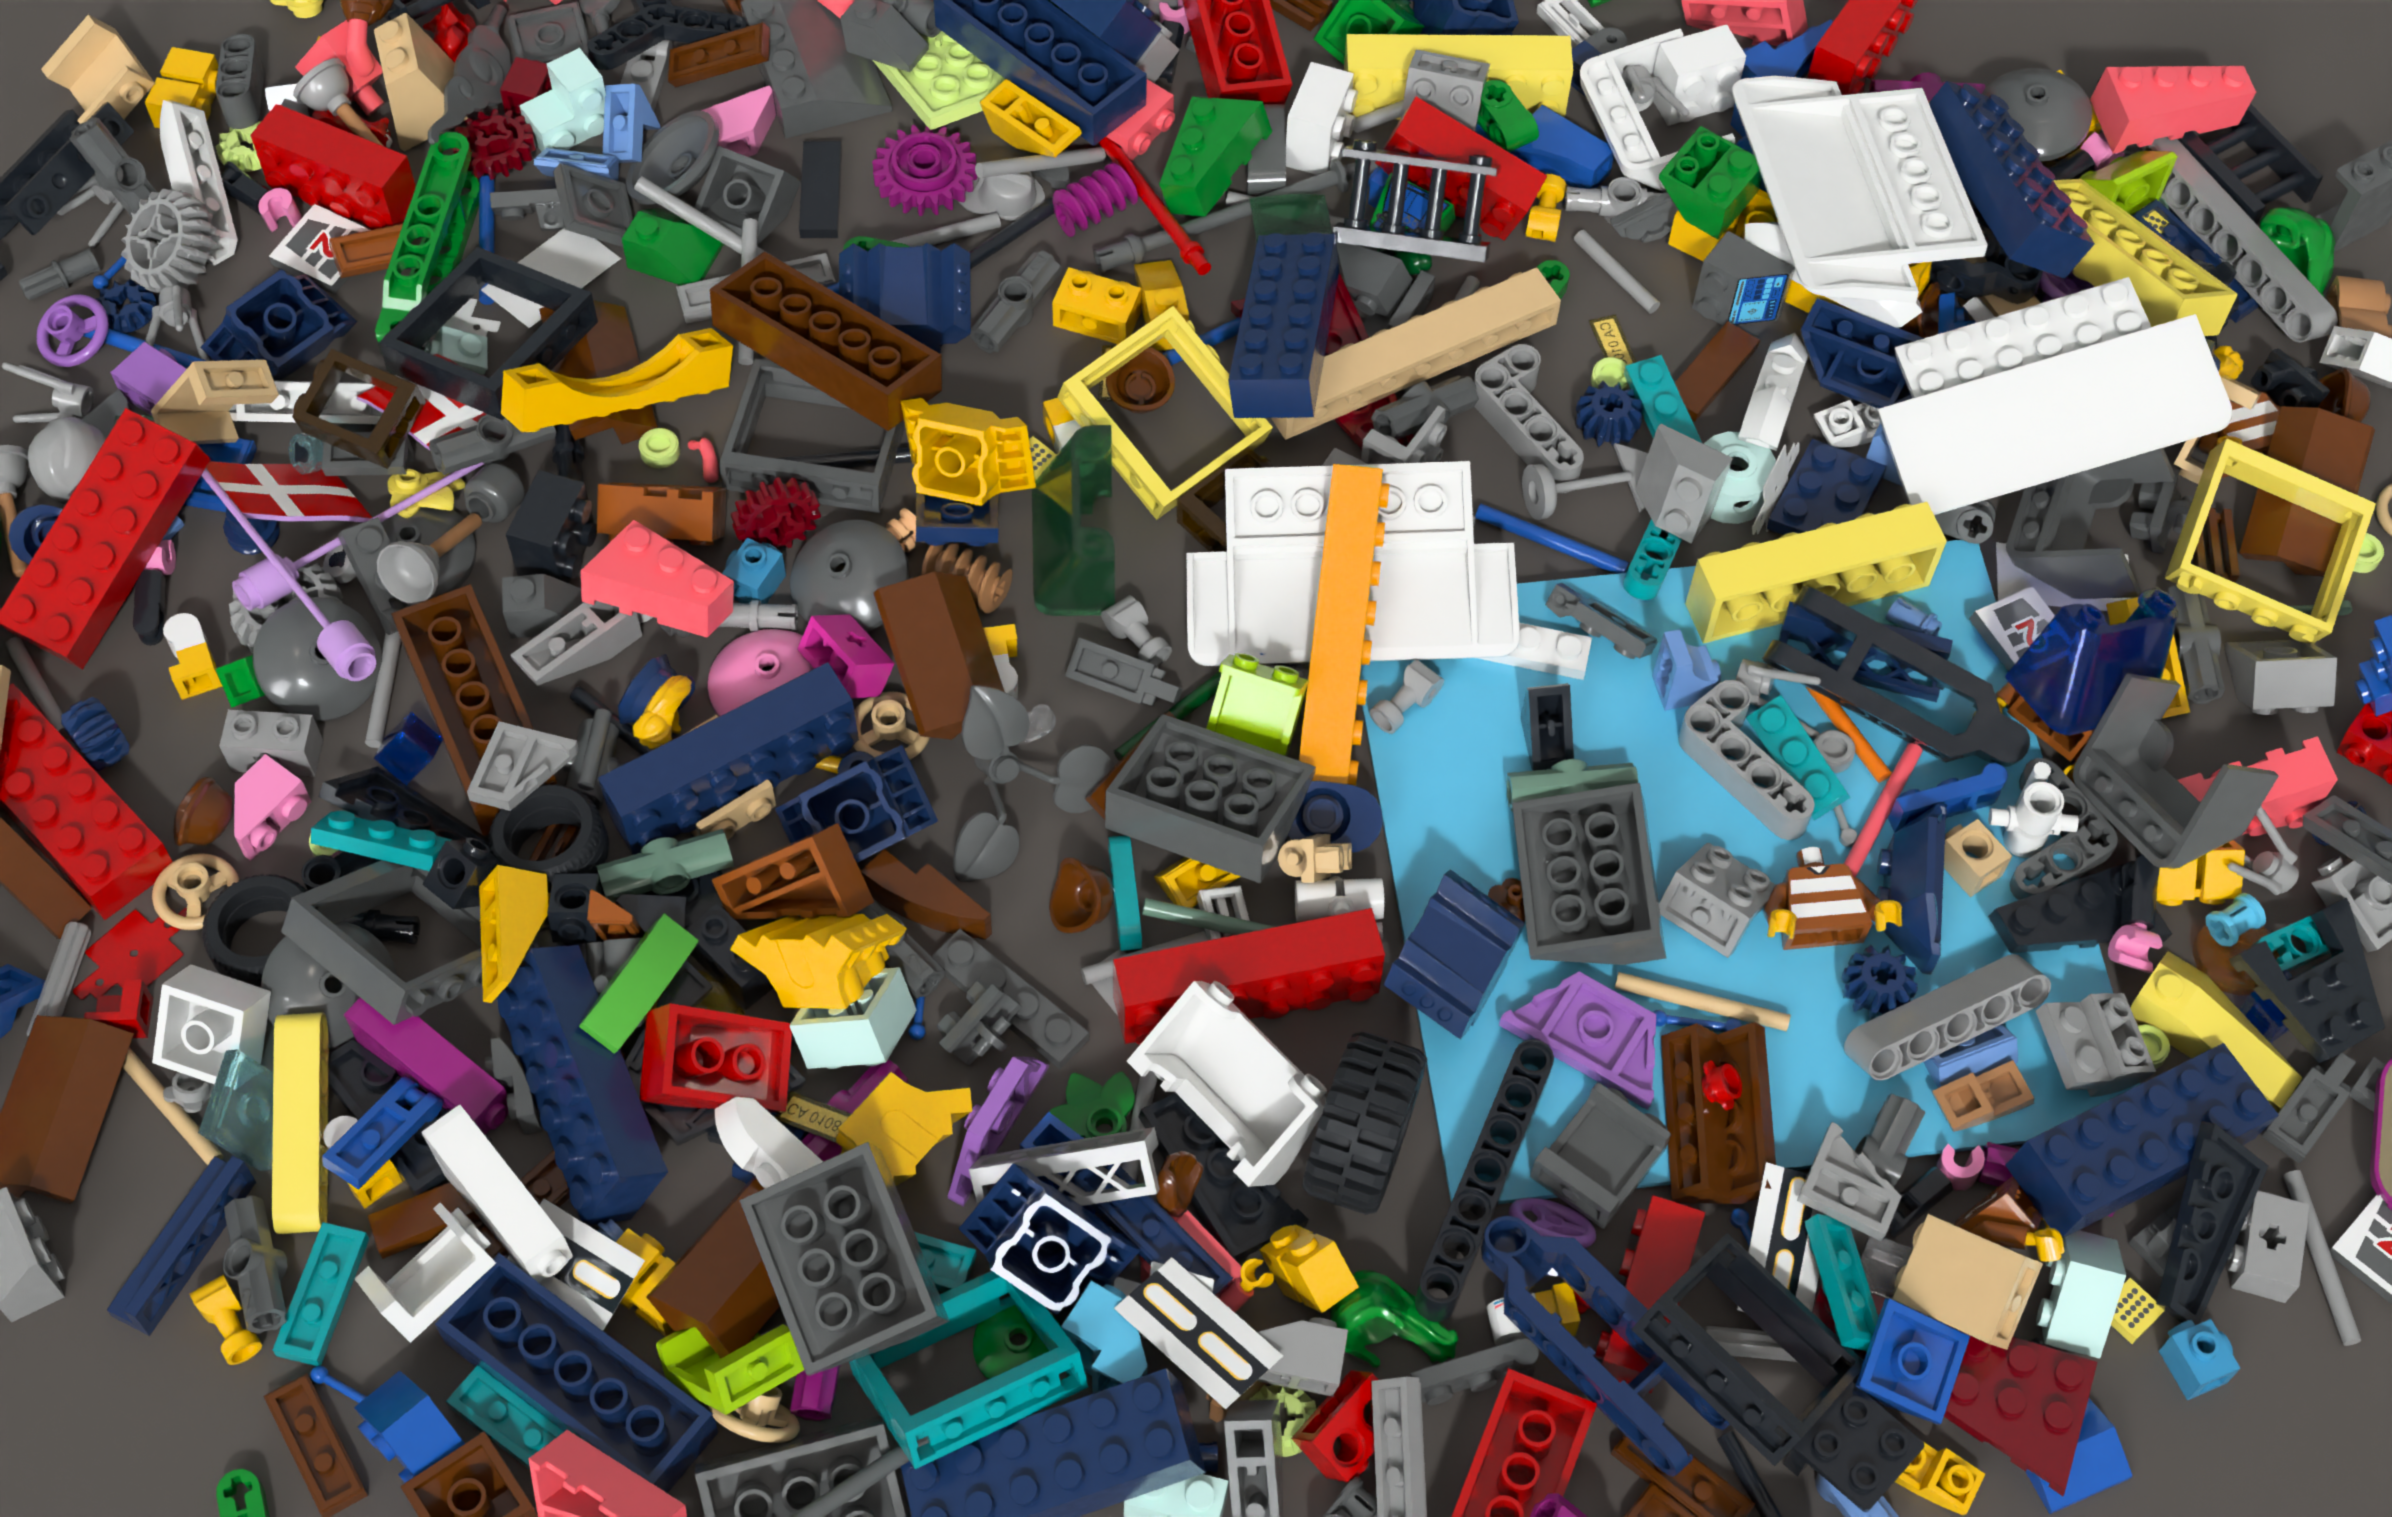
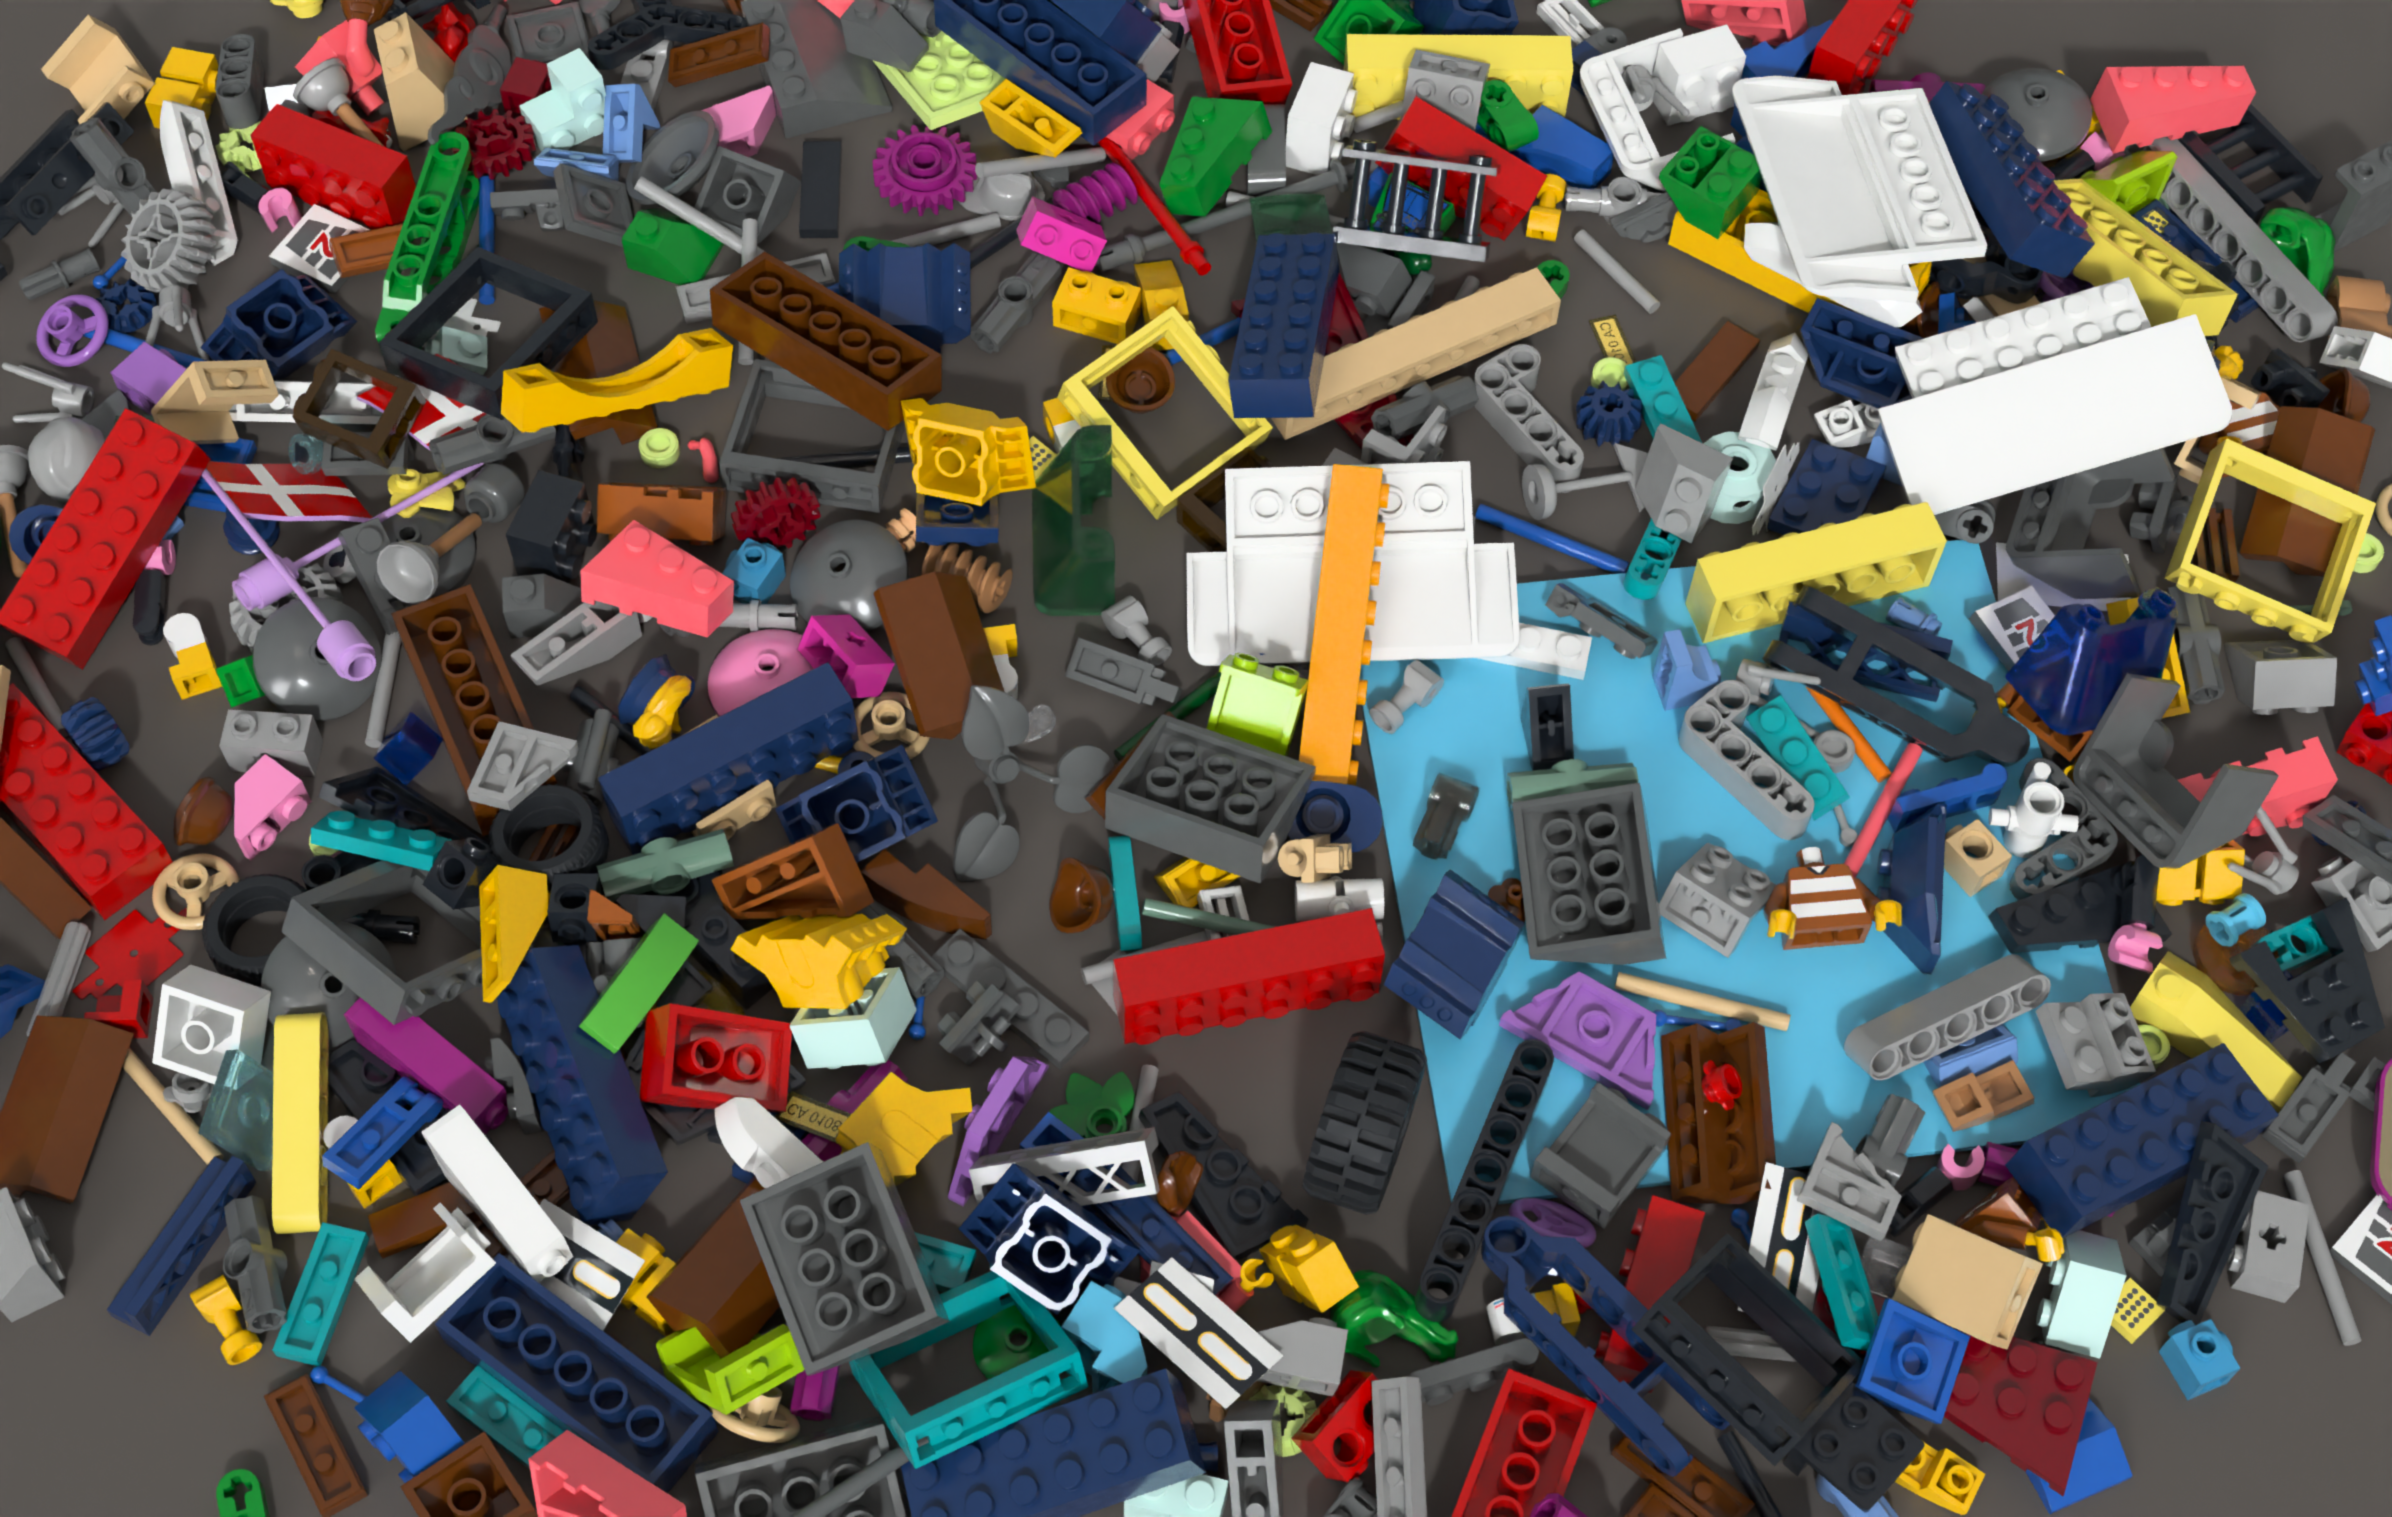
(563, 256): white sticker -> none
(1061, 235): none -> dark pink brick
(1233, 1081): white windscreen -> none
(1447, 808): none -> clear smoke piece
(1742, 283): dark grey slope -> none
(1881, 967): dark blue gear -> none

